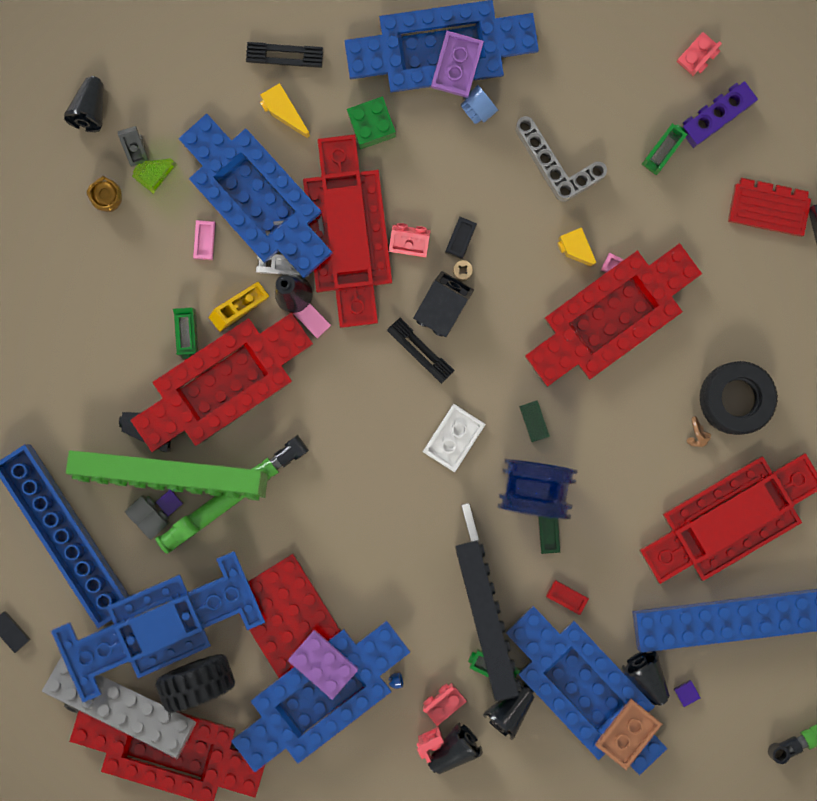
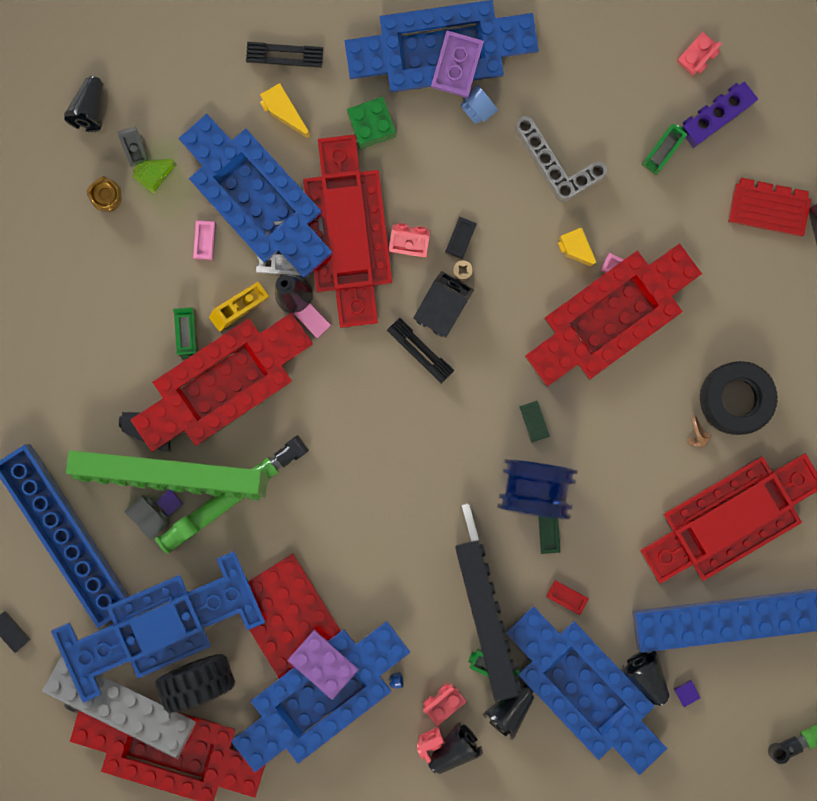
(454, 438): white tile -> none
(628, 734): nougat tile -> none

